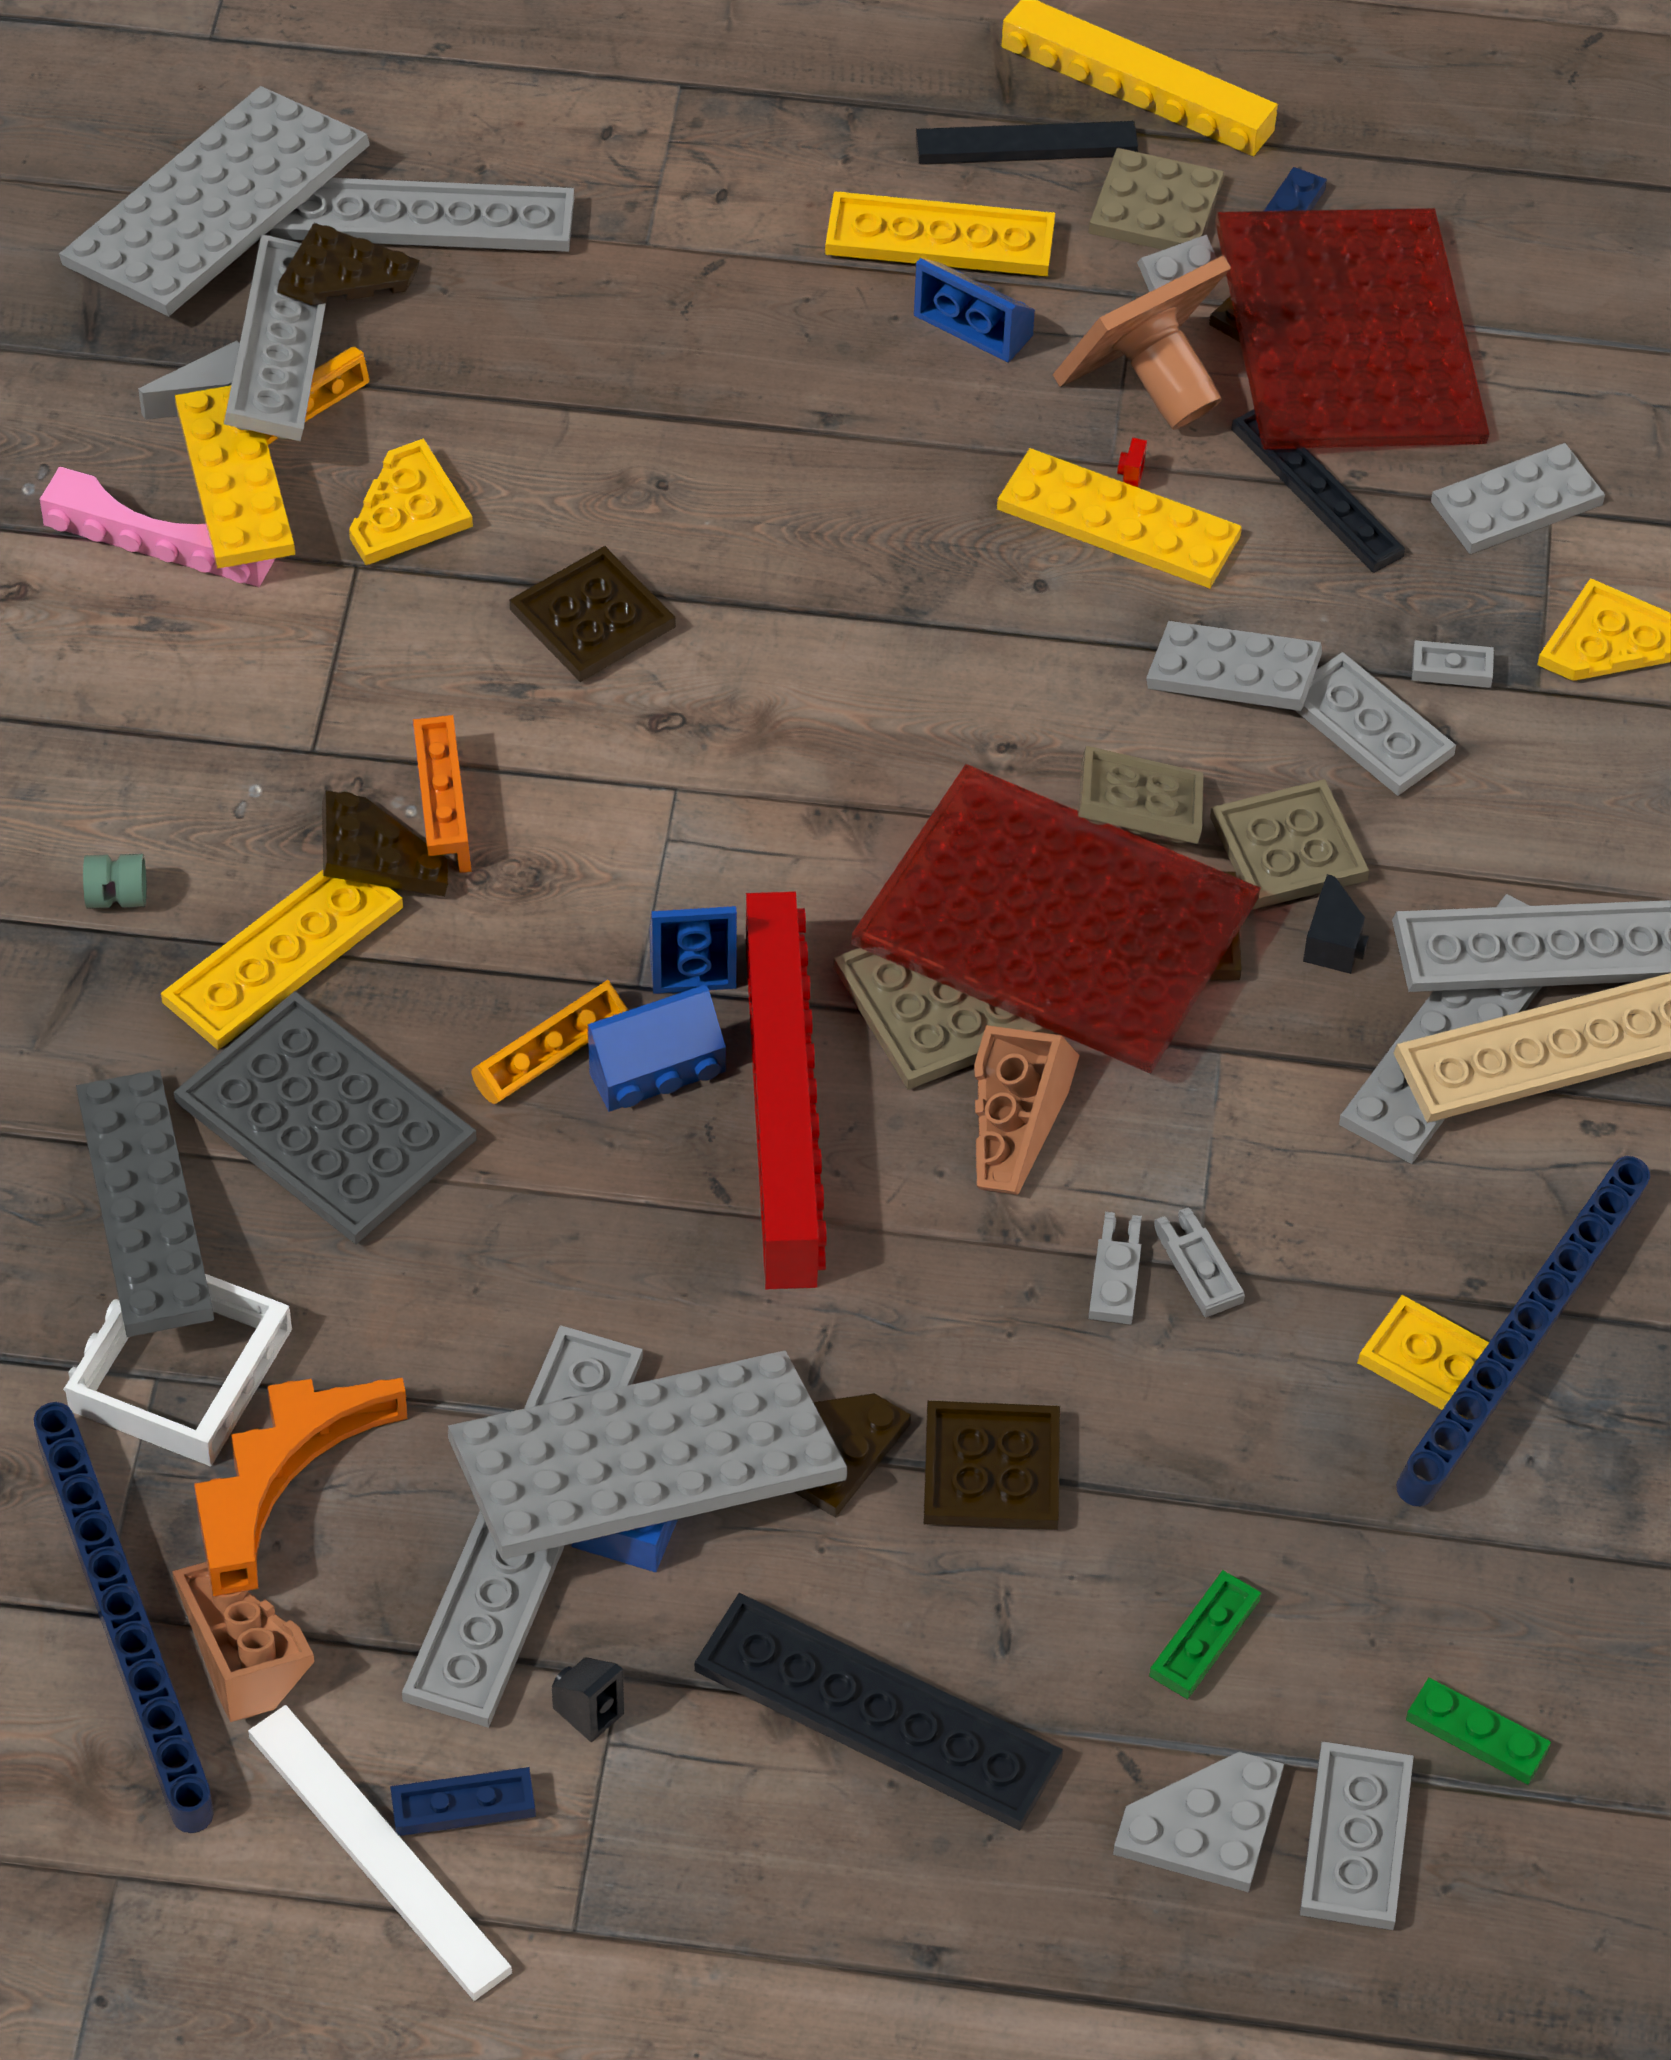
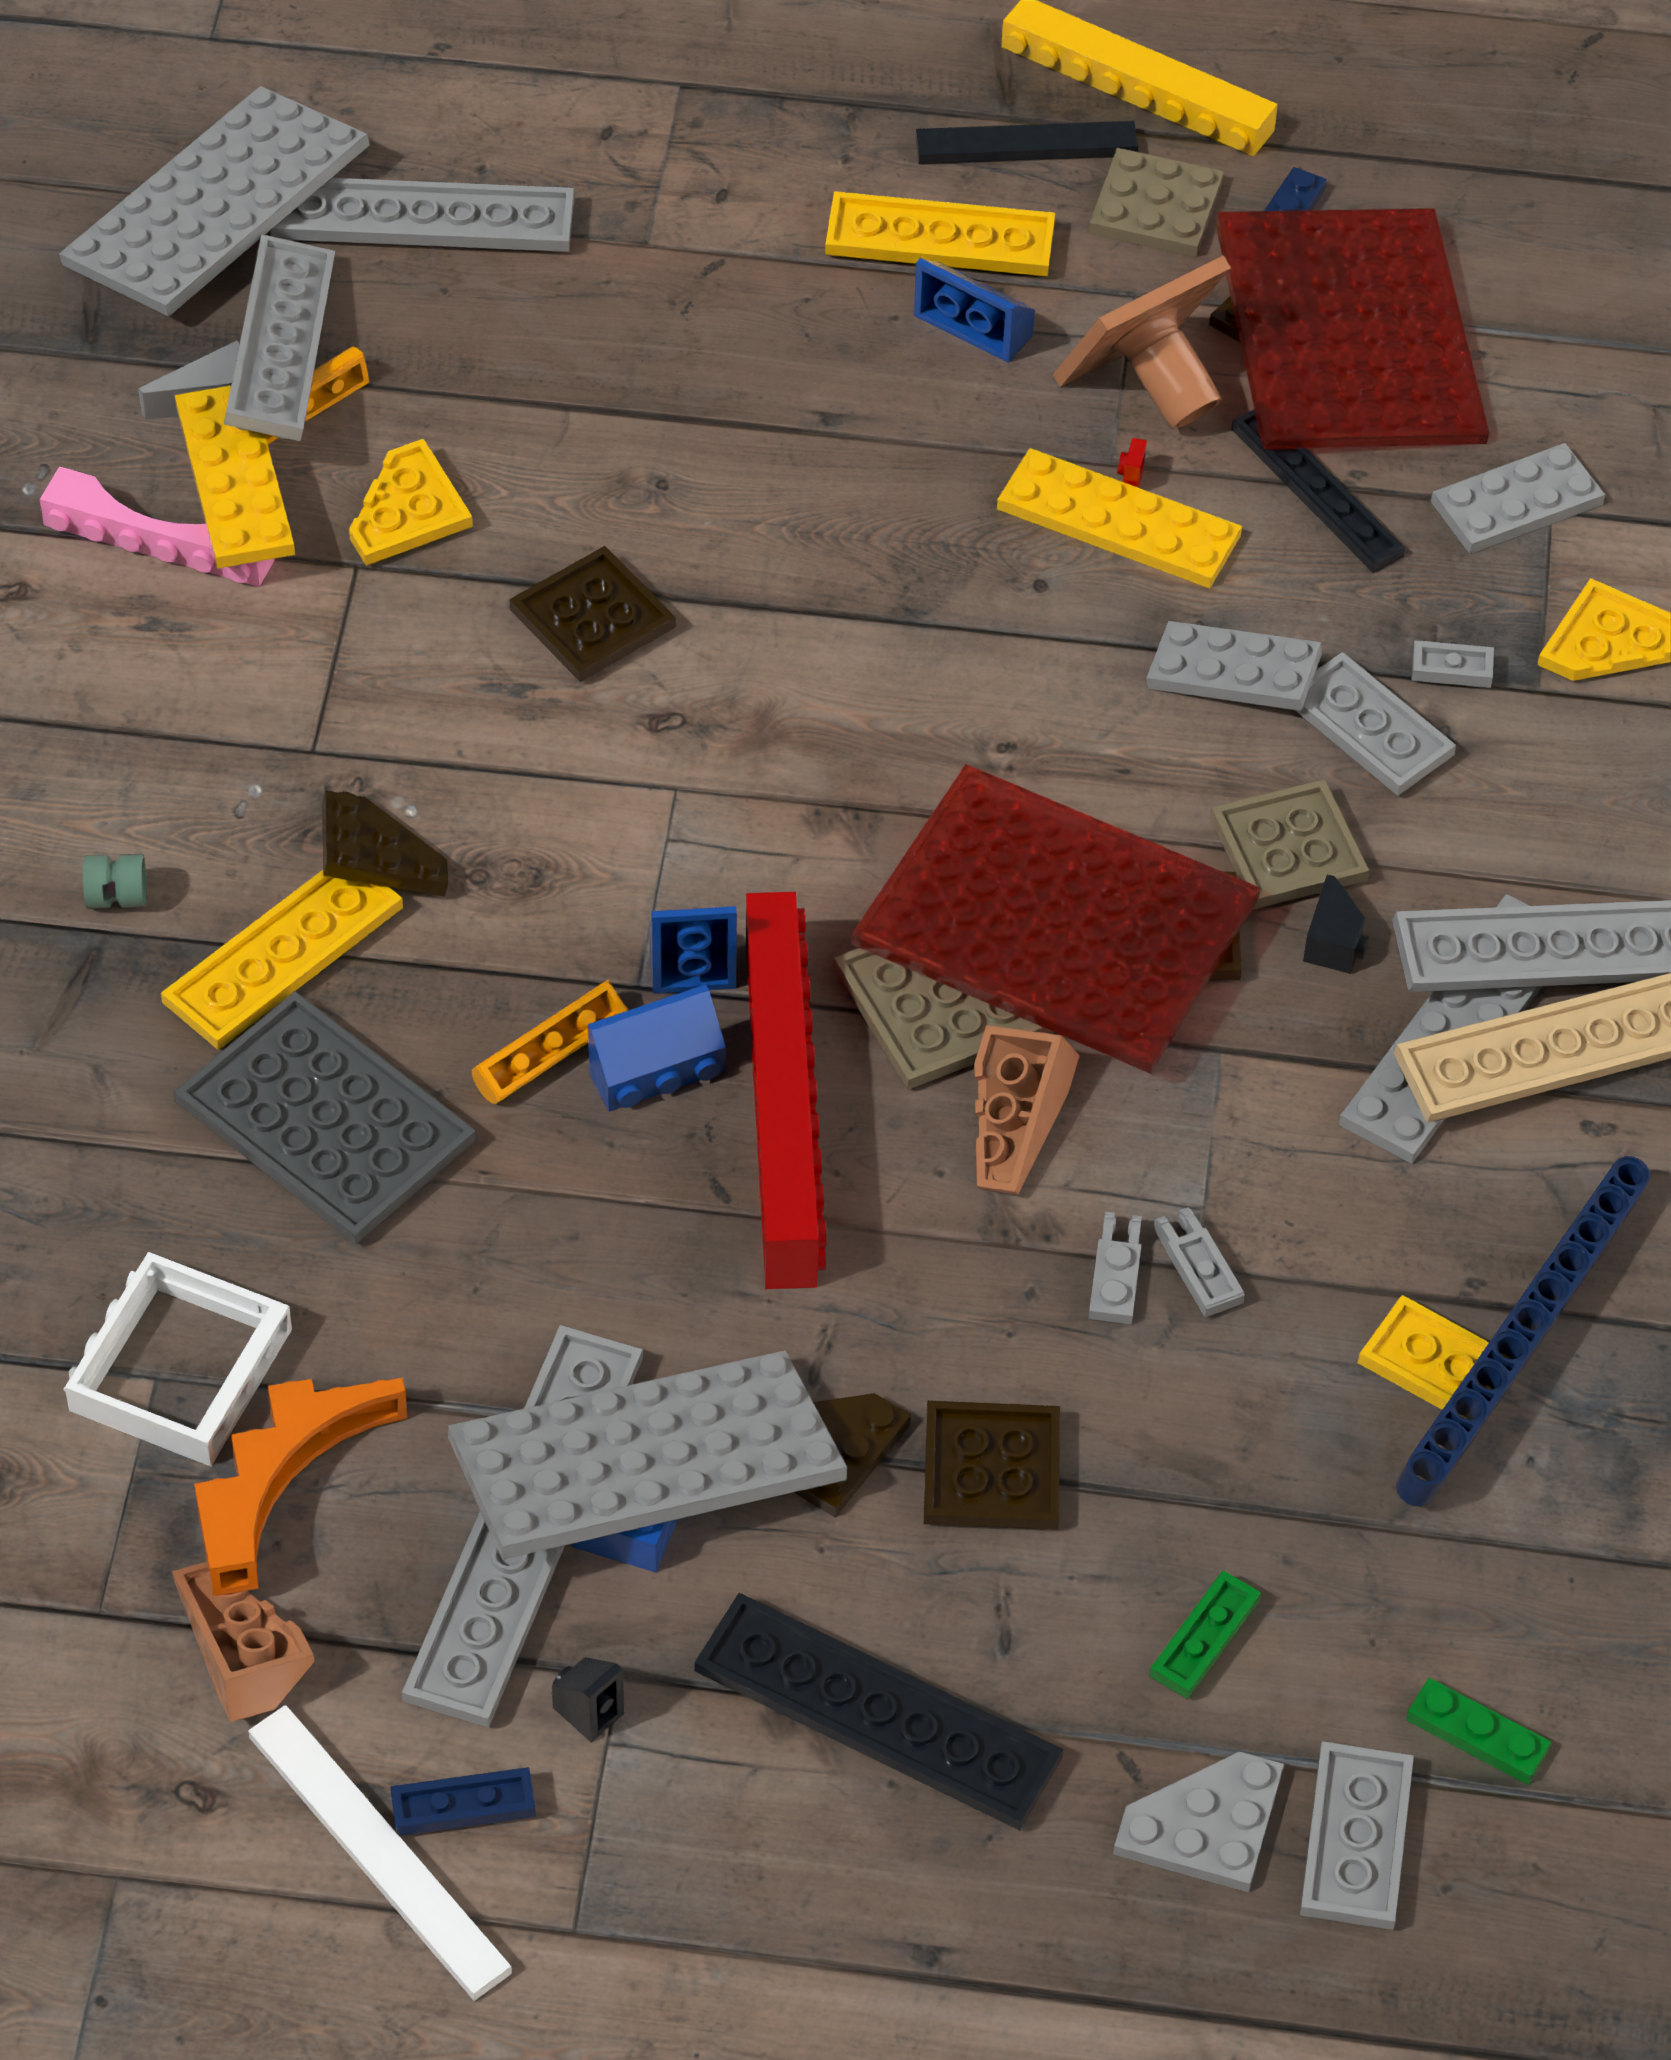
(123, 1630): dark blue beam -> none
(144, 1204): dark grey plate -> none
(344, 265): dark brown plate -> none
(441, 789): orange fence -> none
(1141, 795): dark tan plate -> none
(1175, 261): light grey plate -> none

